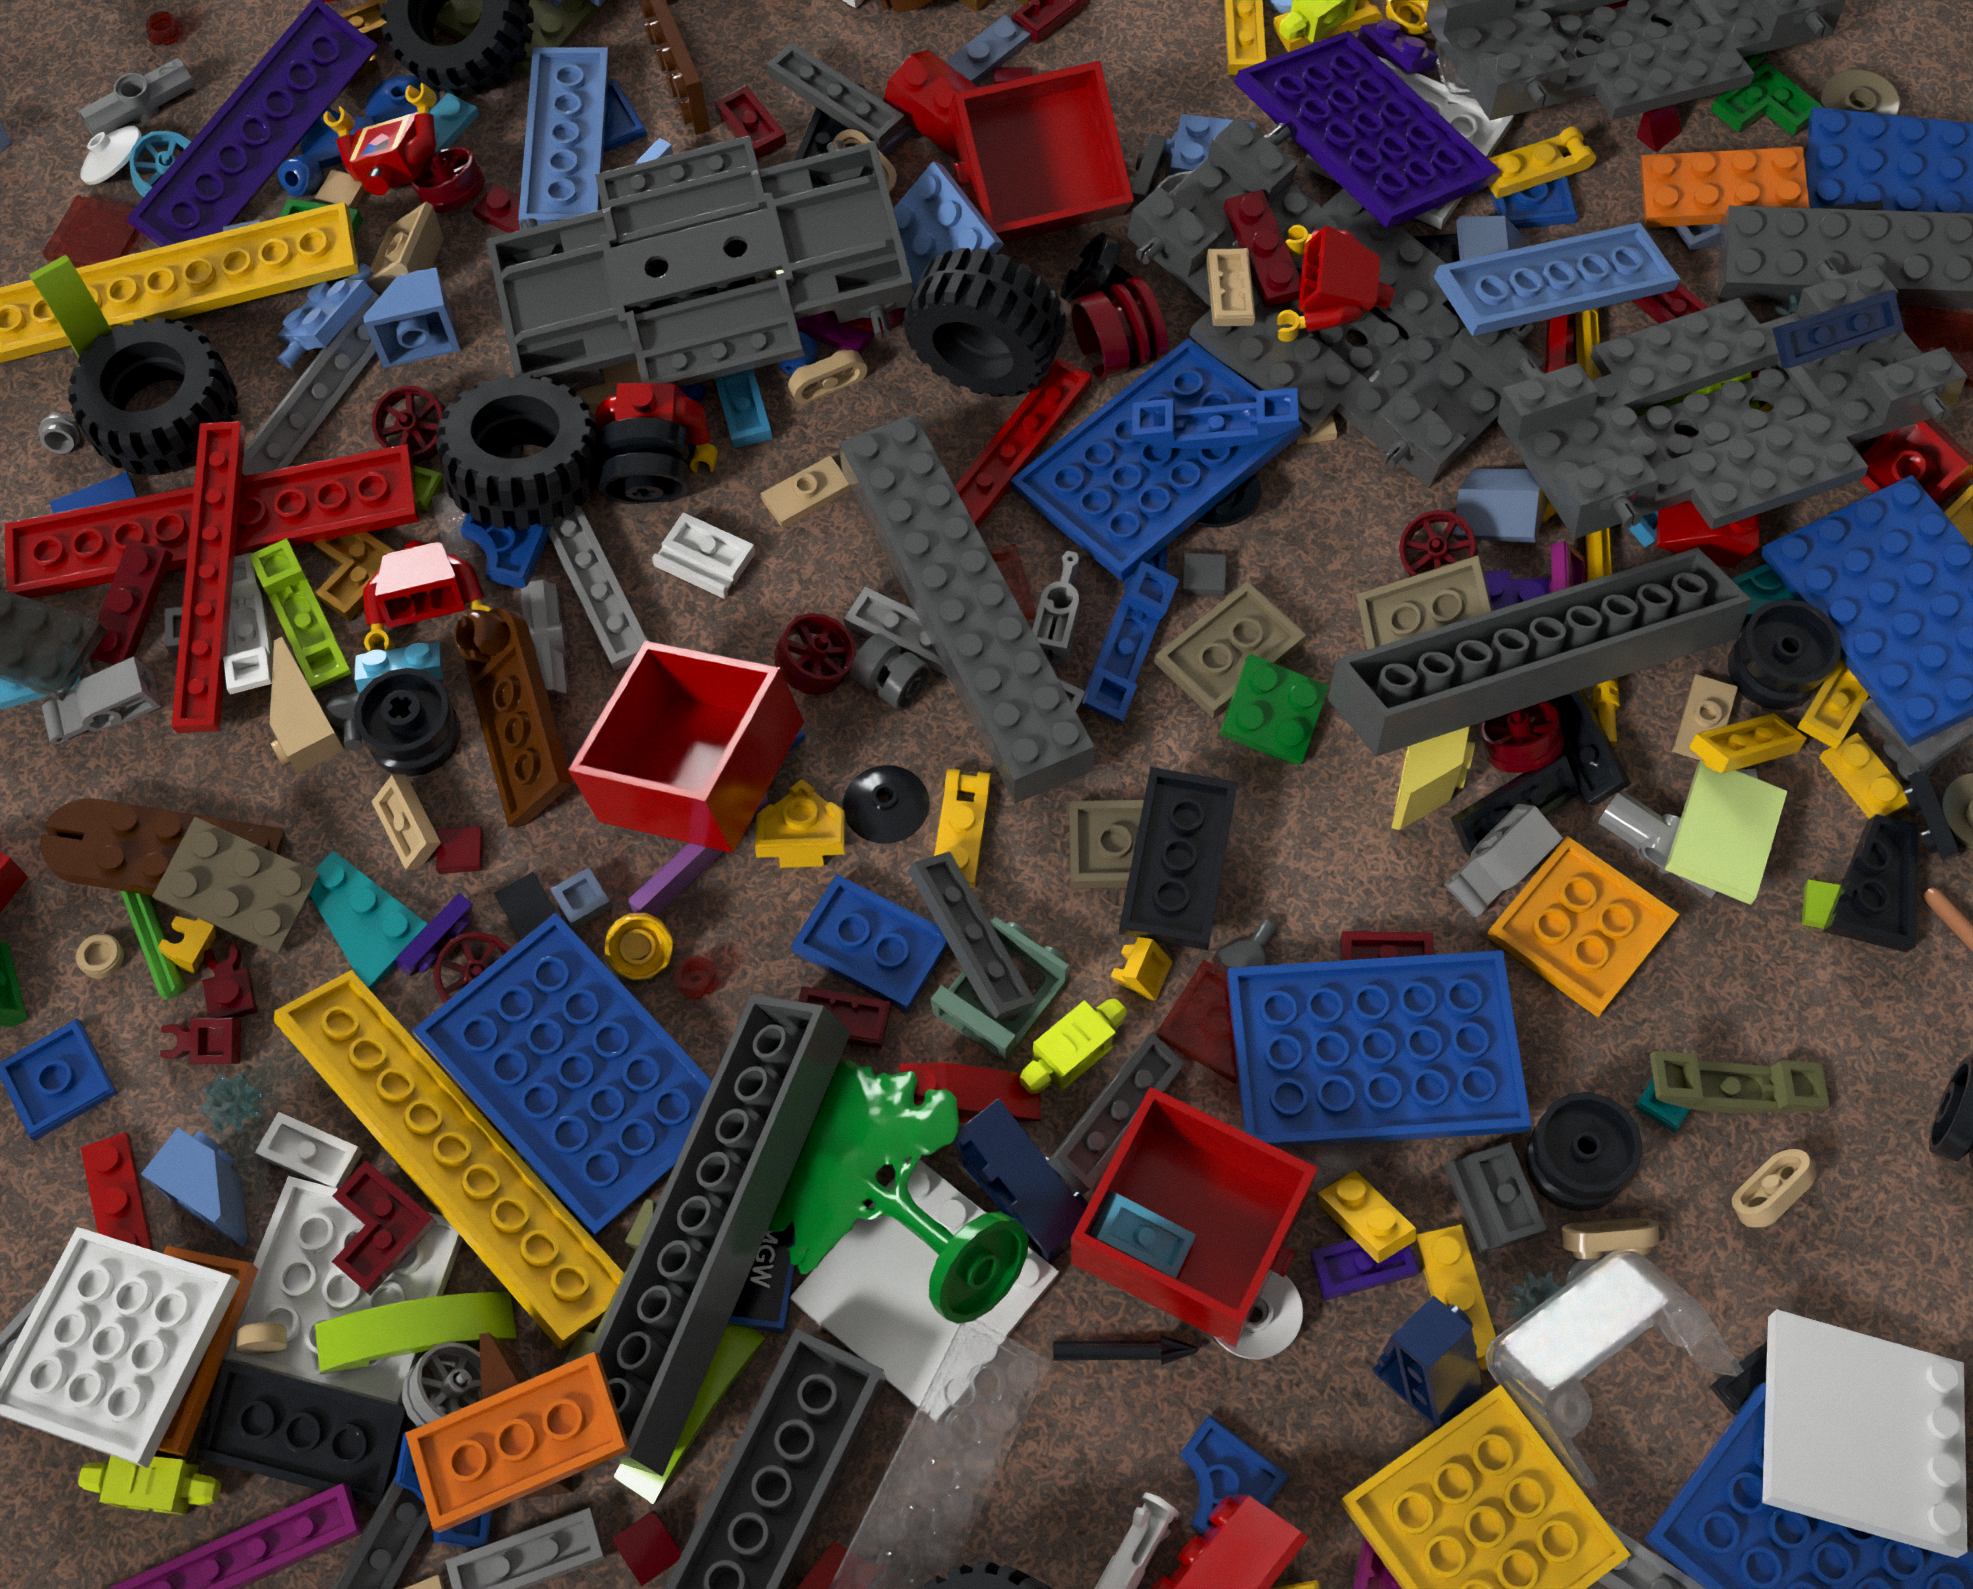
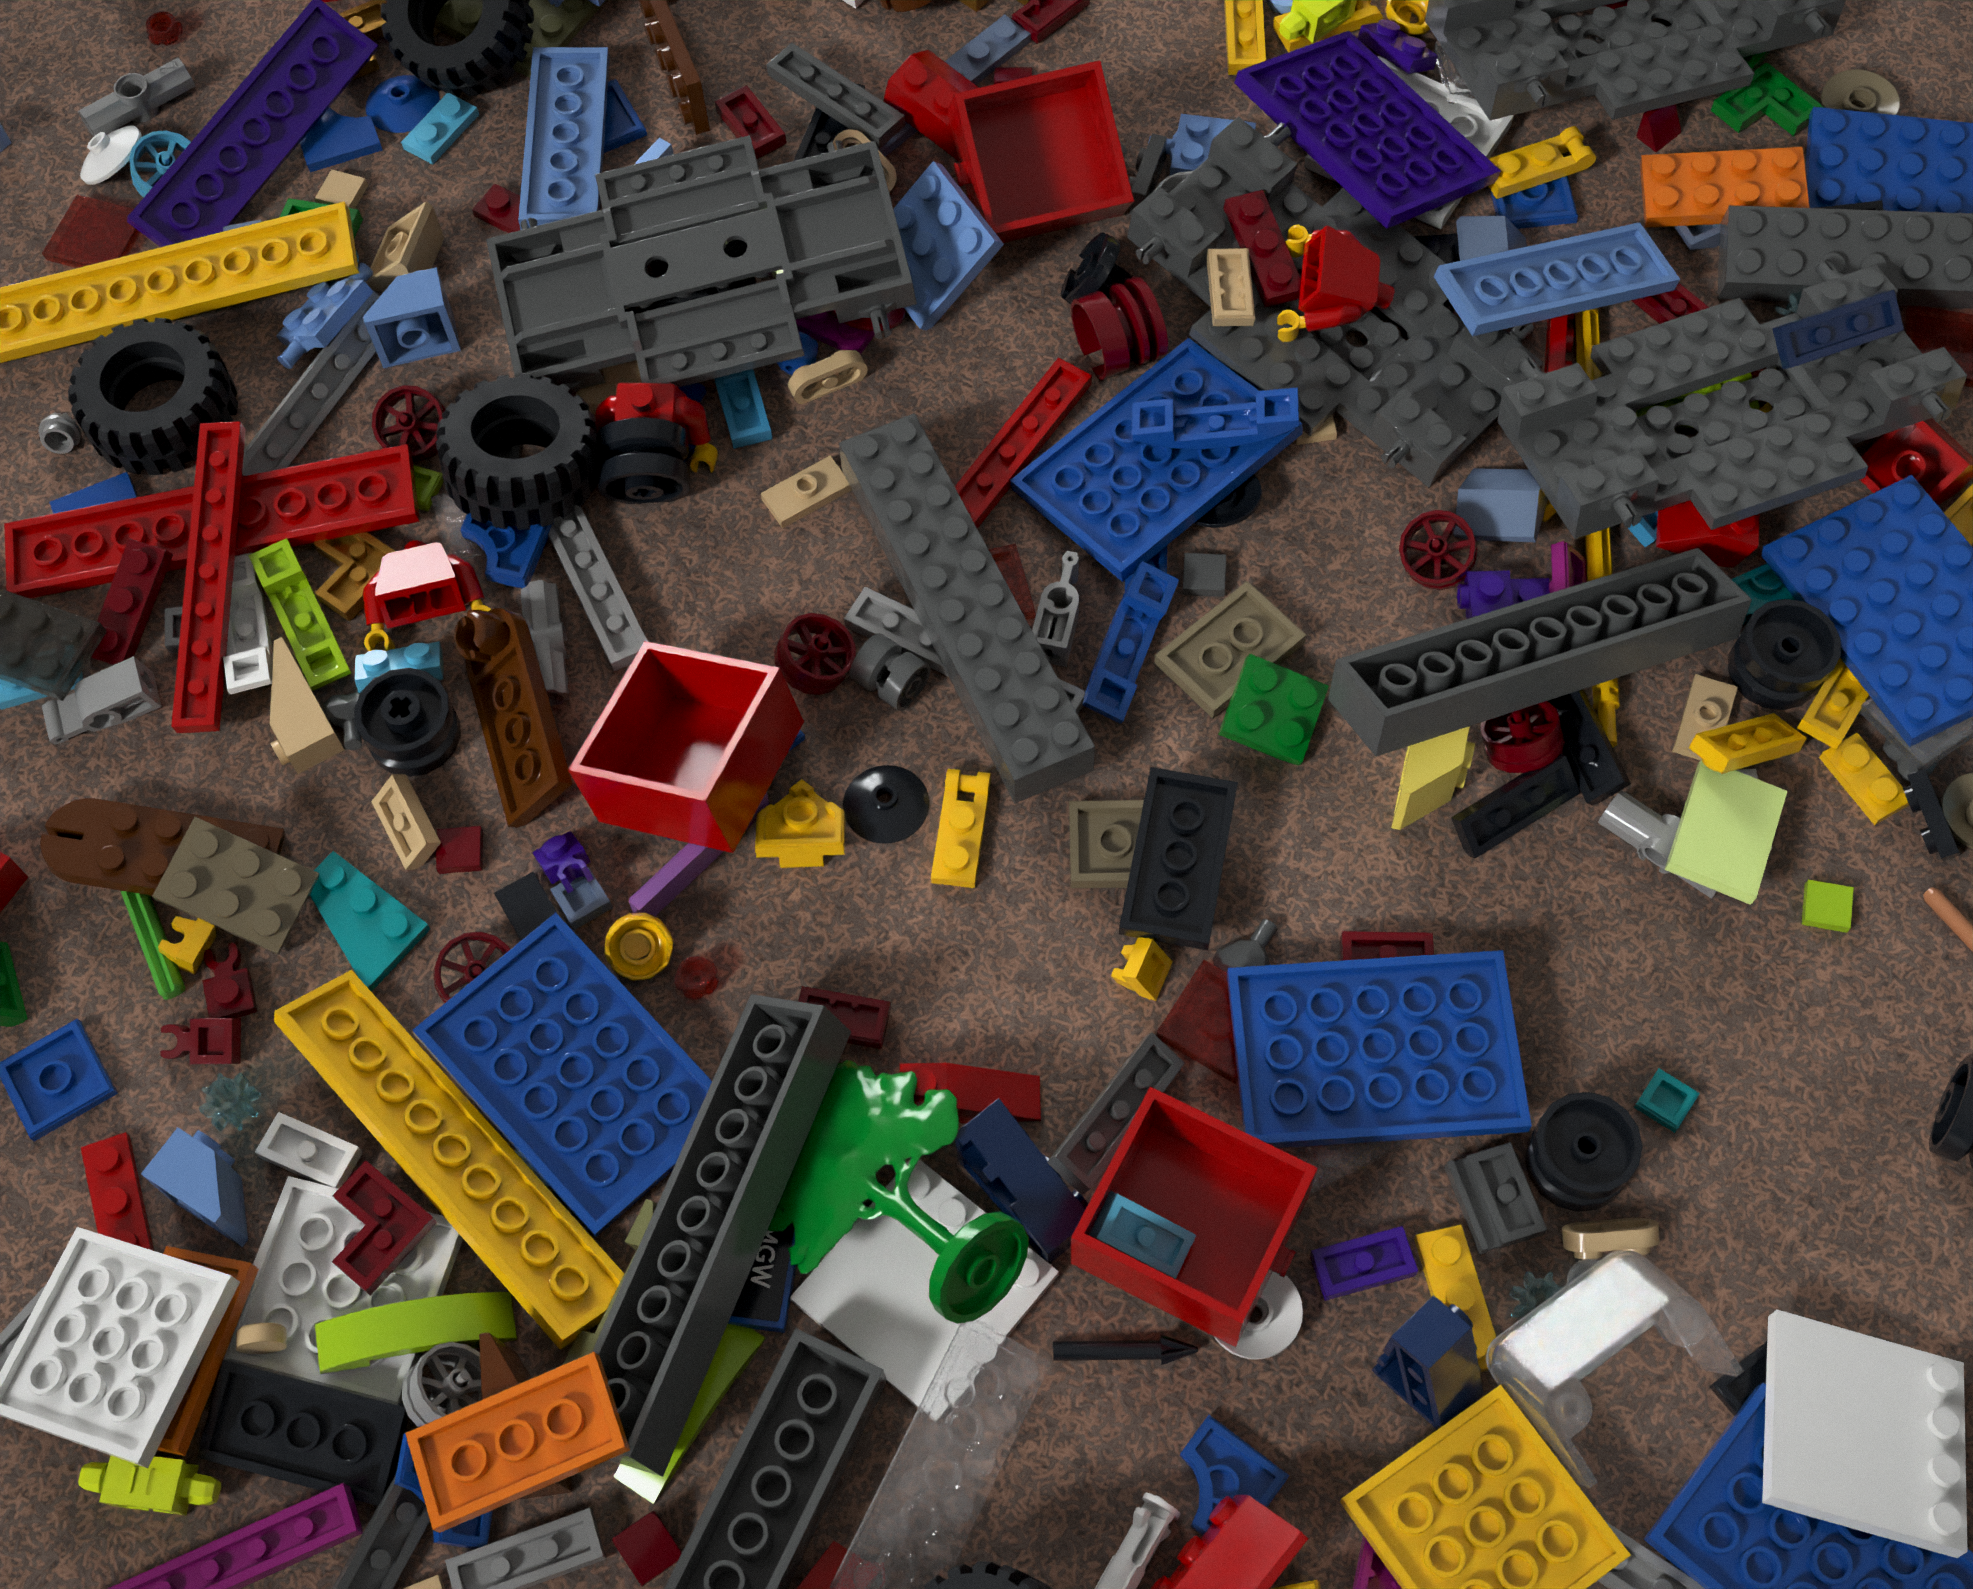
(71, 303): lime slope -> none
(100, 956): tan tile -> none
(300, 176): blue piece -> none
(391, 150): red torso -> none
(423, 951): dark purple plate -> none
(449, 179): dark red wheel -> none
(563, 860): none -> dark purple plate
(704, 555): white plate -> none
(871, 943): blue plate -> none
(969, 1016): sand green window -> none
(971, 936): dark grey plate -> none
(985, 322): black tyre -> none
(1072, 1045): neon yellow piece -> none
(1367, 1216): yellow plate -> none
(1424, 602): dark tan plate -> none
(1503, 858): light grey piece -> none
(1582, 926): light orange plate -> none
(1736, 1087): olive slope -> none
(1774, 1188): tan plate -> none
(1880, 887): black wing -> none

